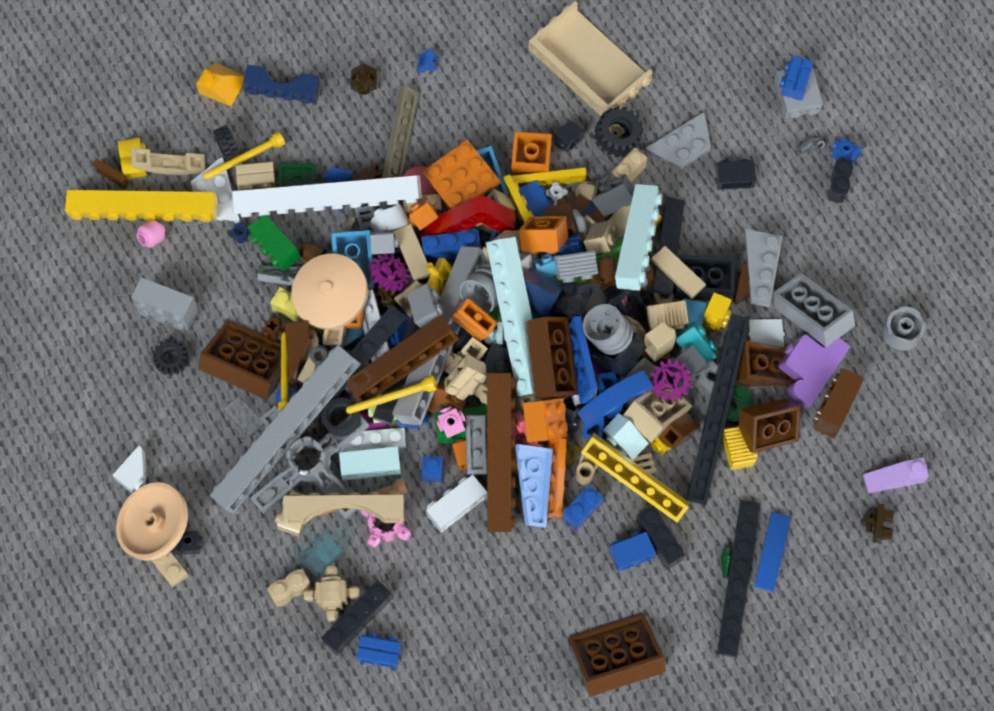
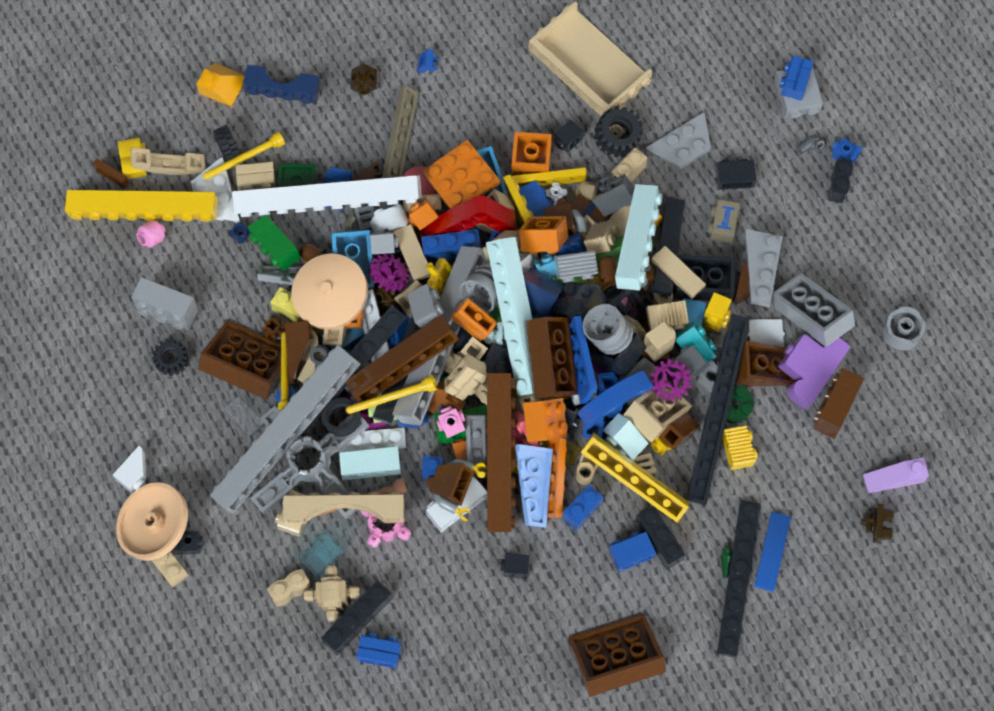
(451, 484): none -> reddish brown torso
(515, 565): none -> black brick
(724, 222): none -> dark tan brick
(770, 424): reddish brown slope -> none

